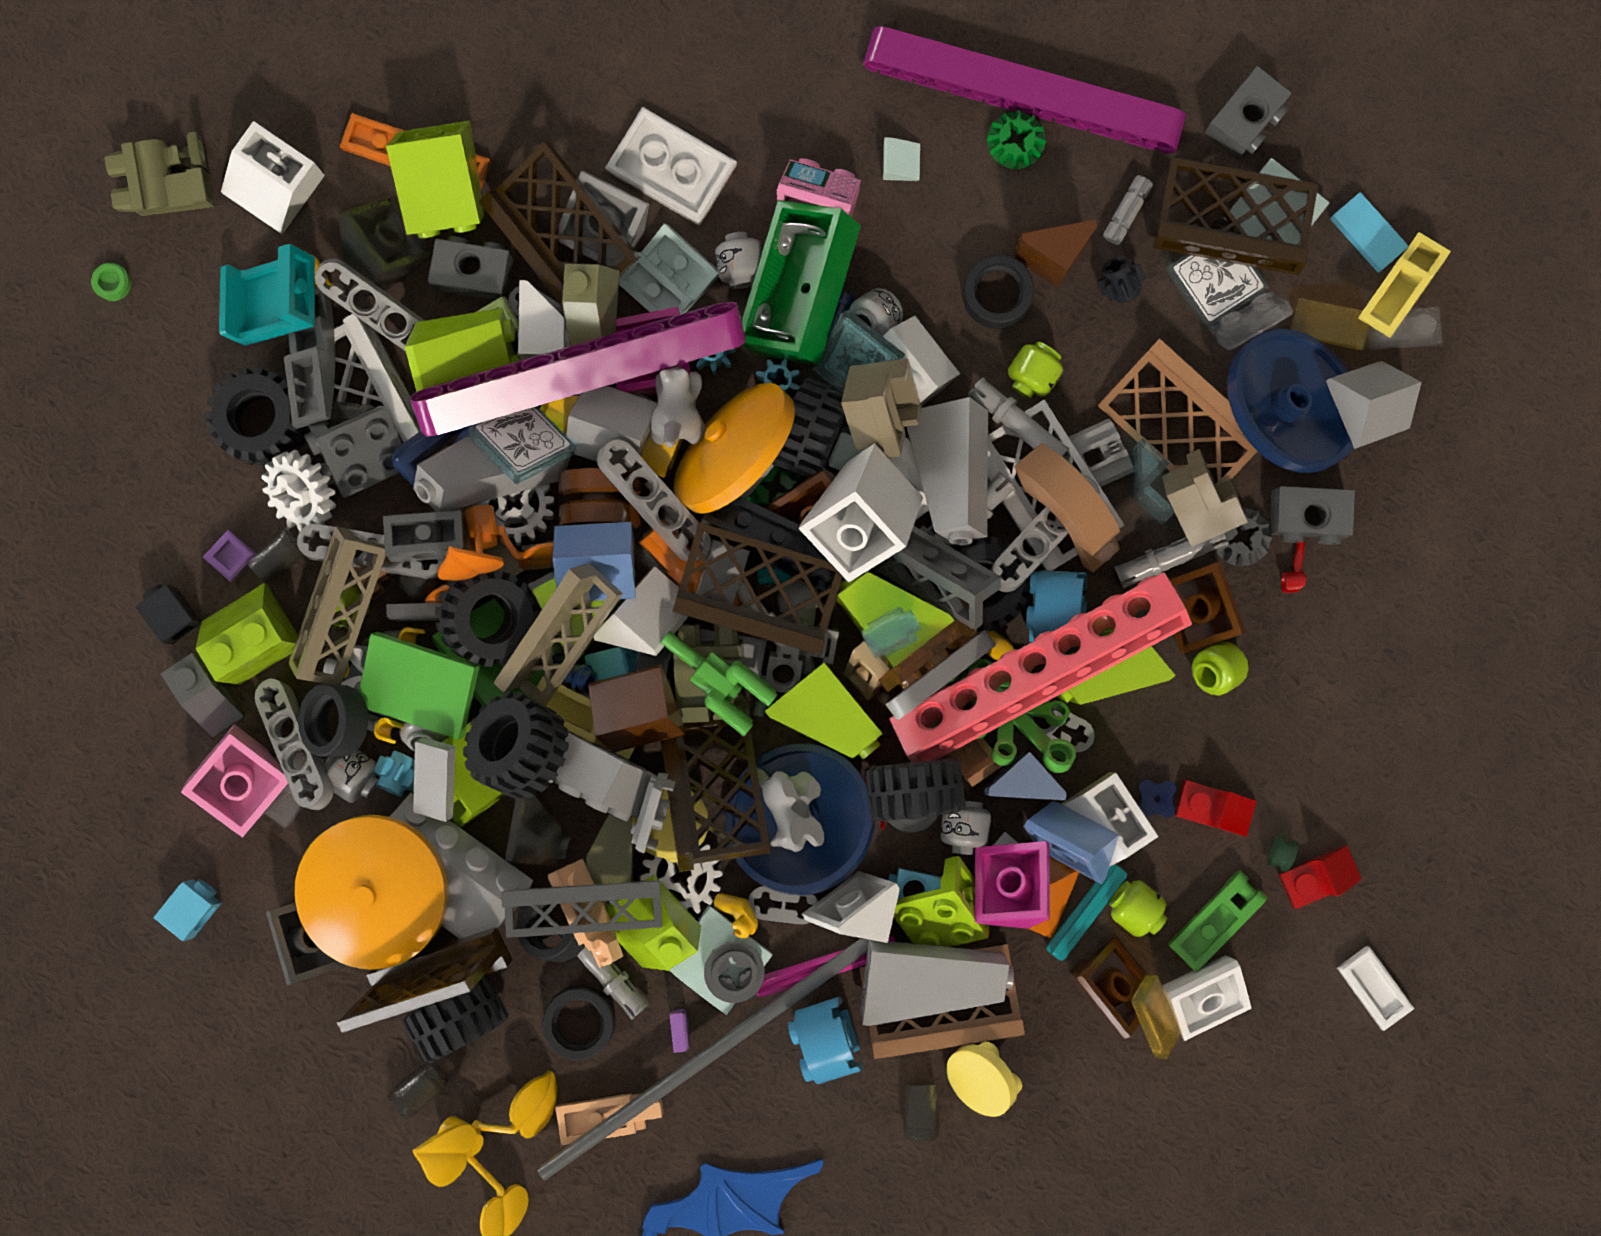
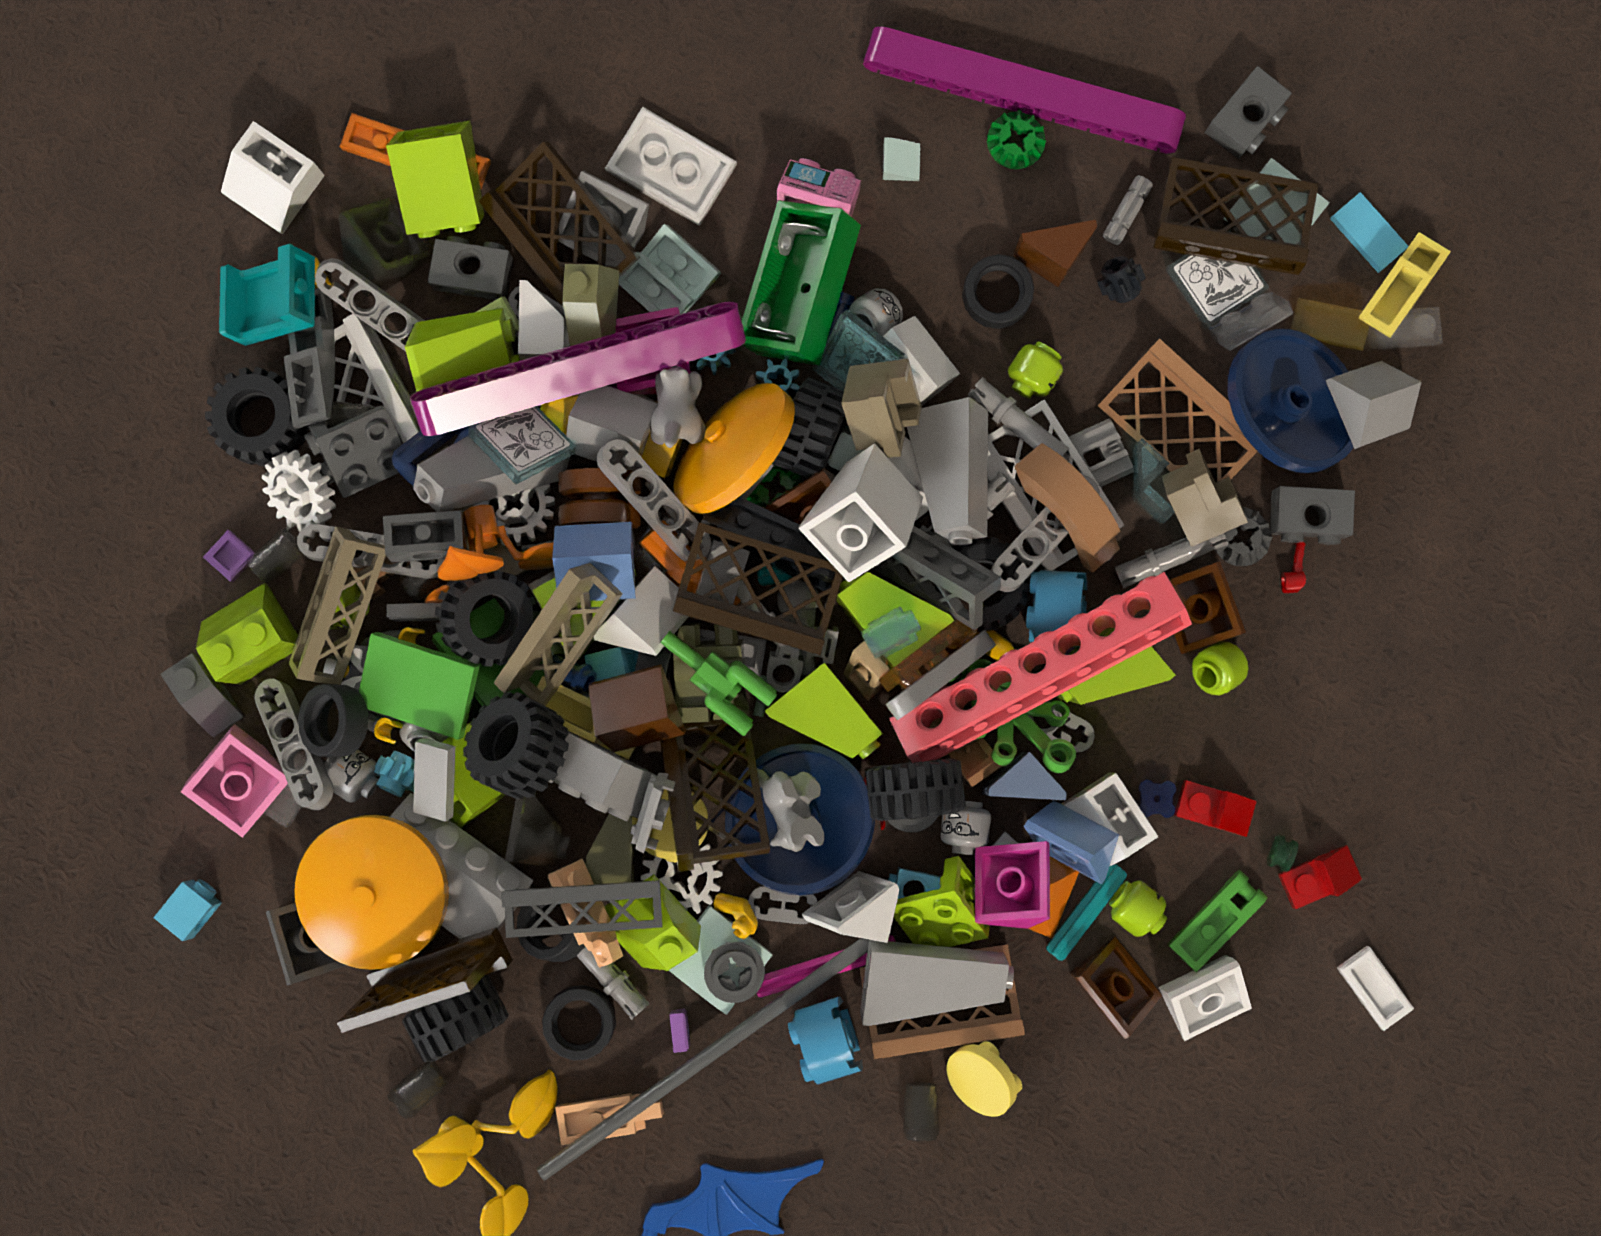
(111, 281): bright green tile -> none
(149, 180): olive hips -> none
(167, 613): black brick -> none
(738, 260): light grey head -> none
(1156, 1016): clear yellow tile -> none

